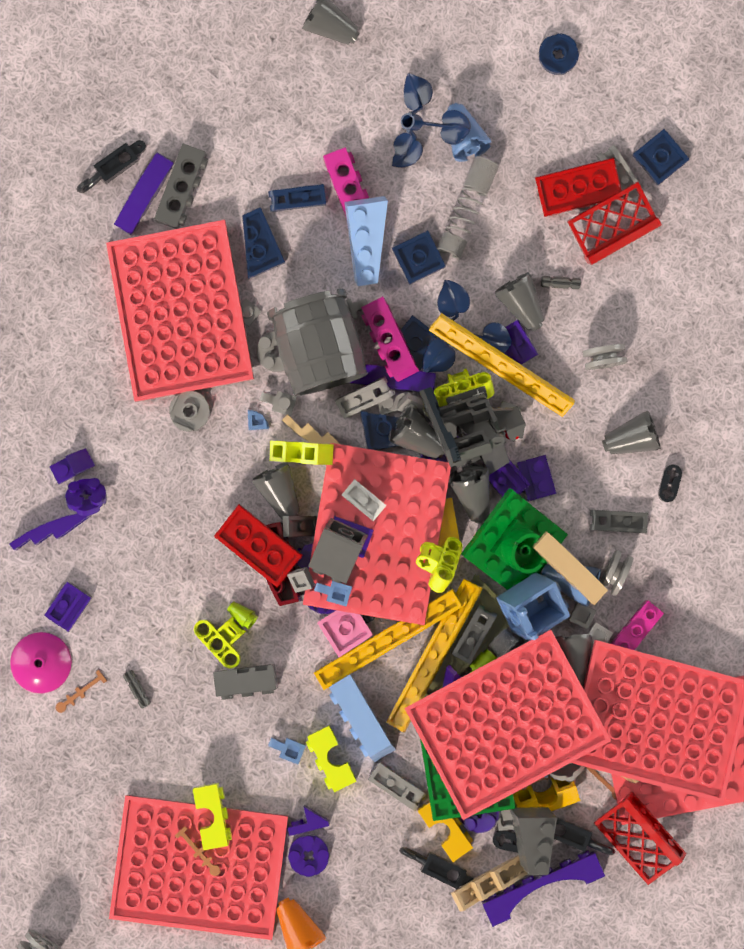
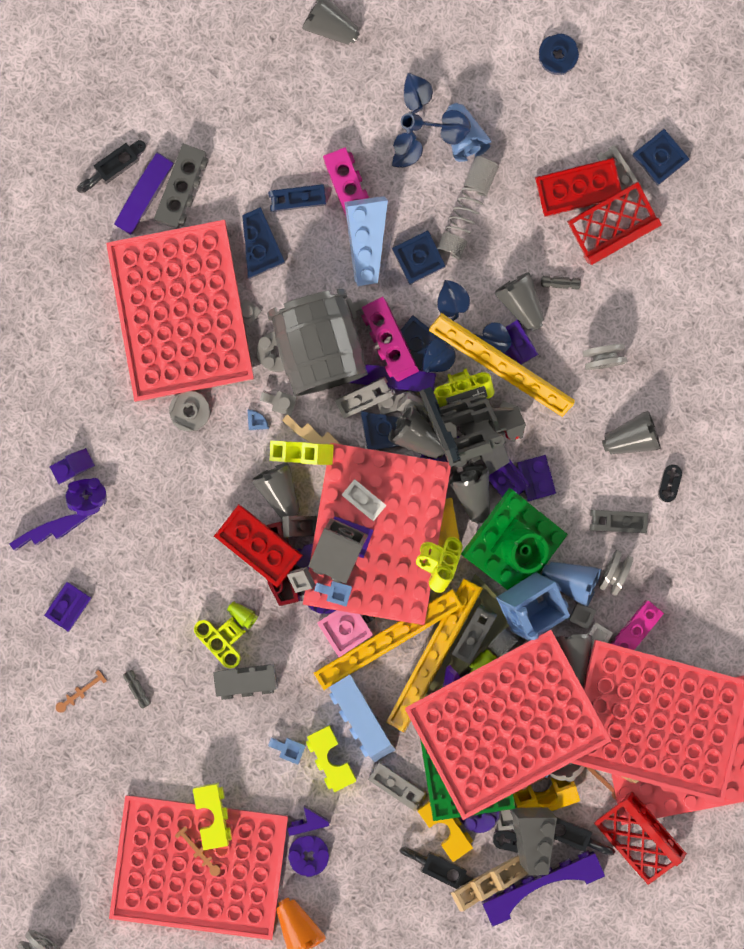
(54, 657): dark pink dish -> none
(570, 568): tan slope -> none

